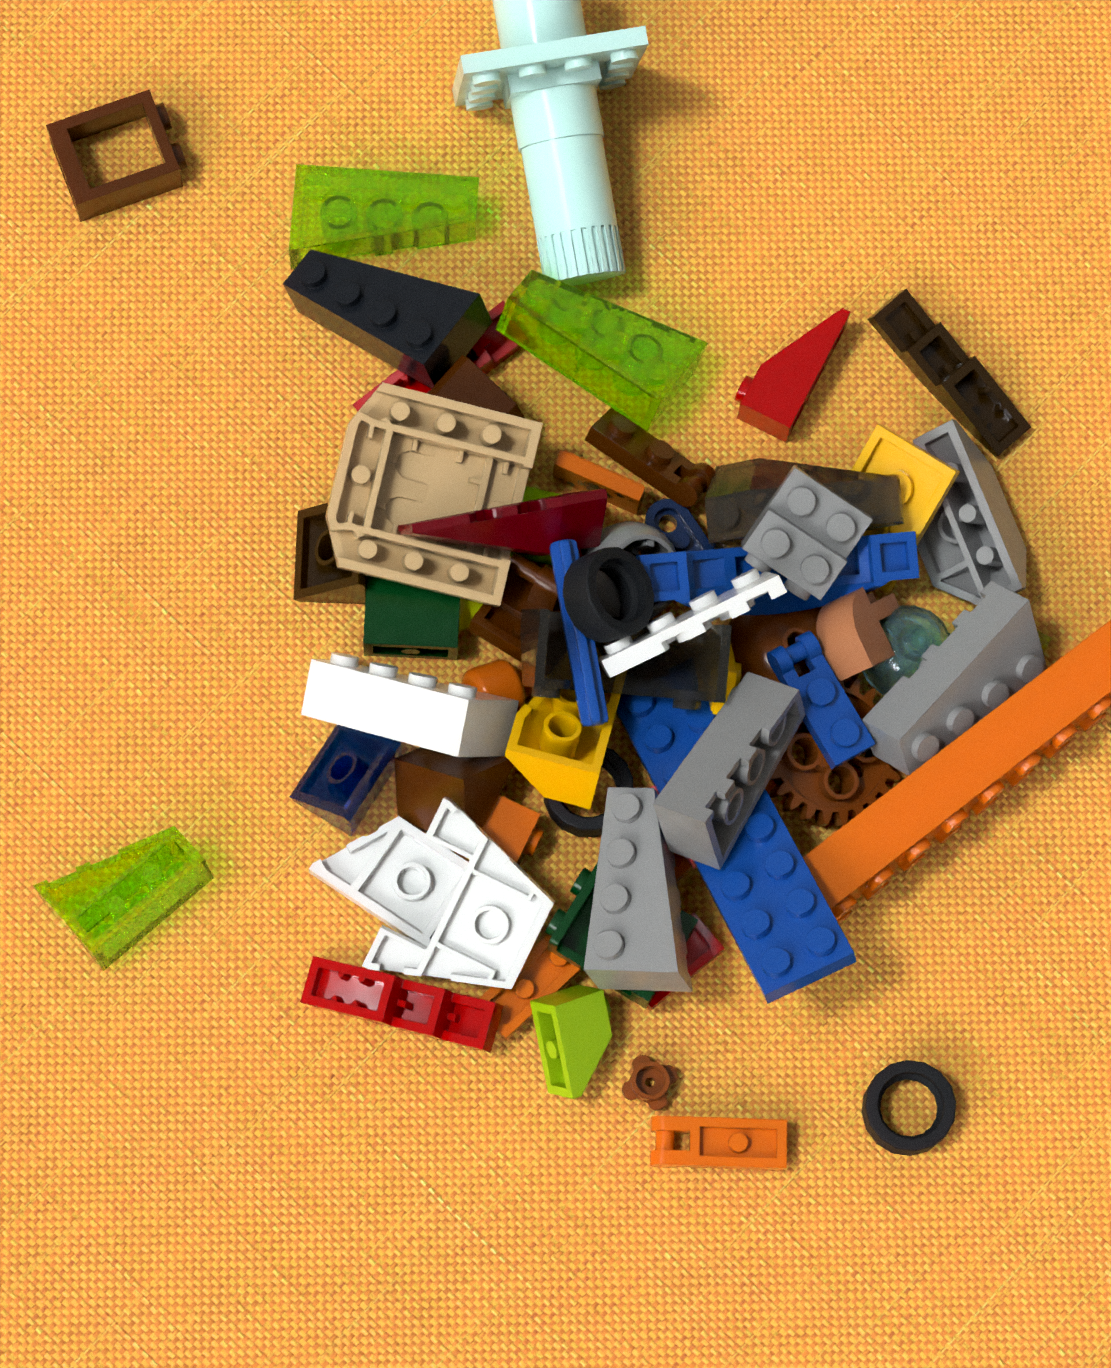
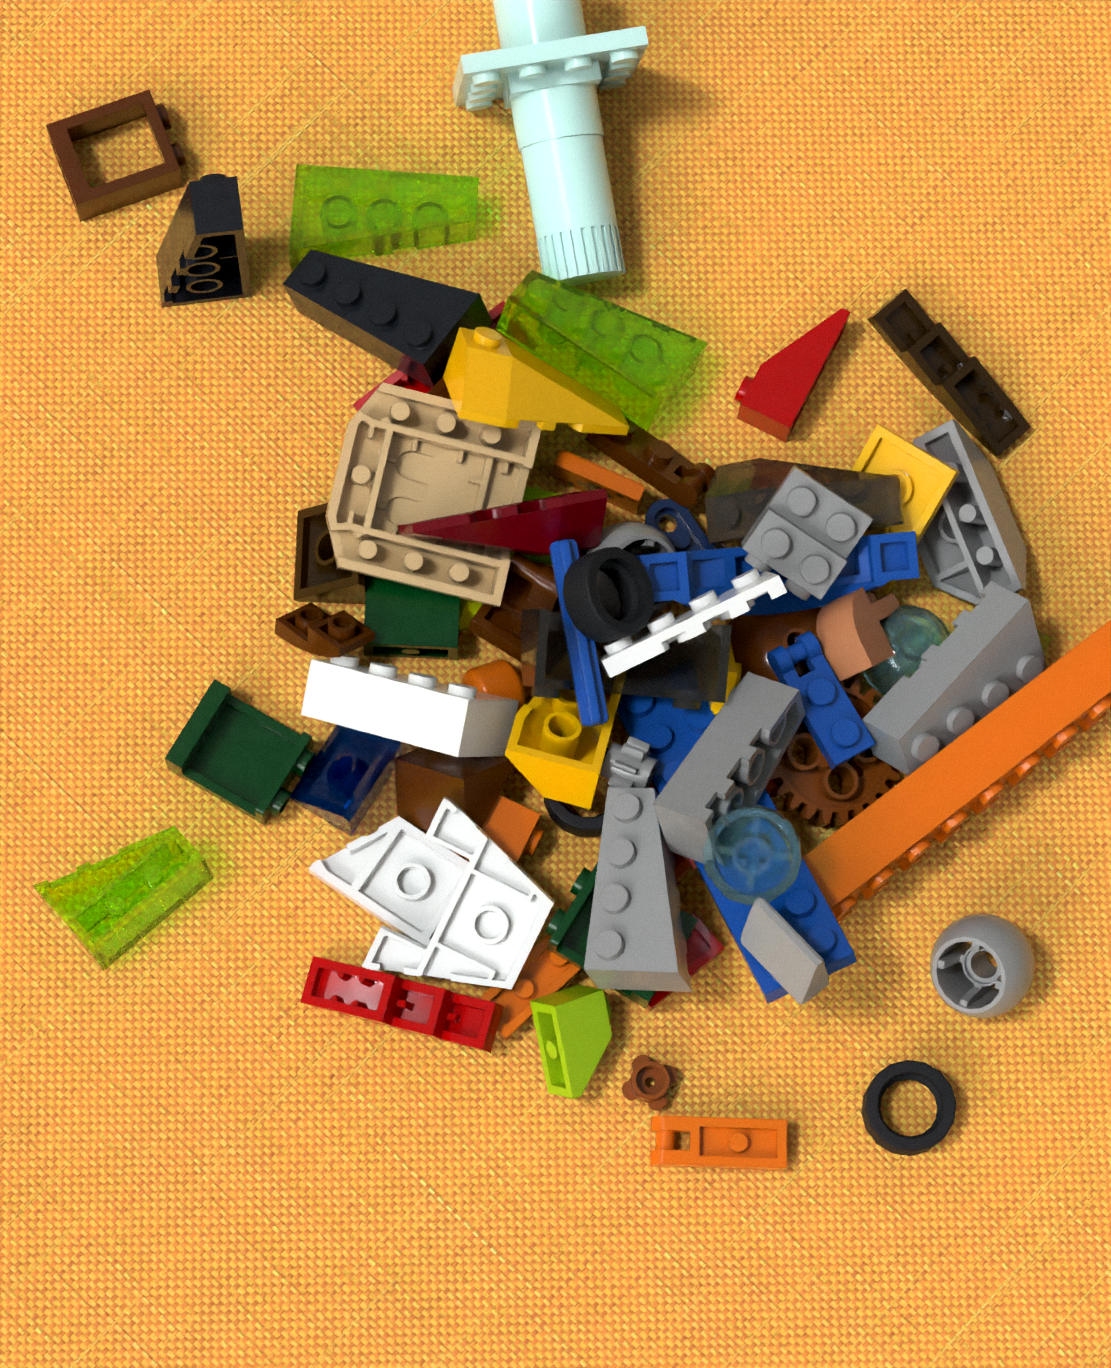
(205, 246): none -> black wedge
(240, 754): none -> dark green panel
(323, 634): none -> reddish brown slope
(503, 383): none -> yellow wedge
(629, 764): none -> light grey gear
(752, 854): none -> clear light blue cylinder
(783, 952): none -> light grey slope
(965, 975): none -> light grey wheel

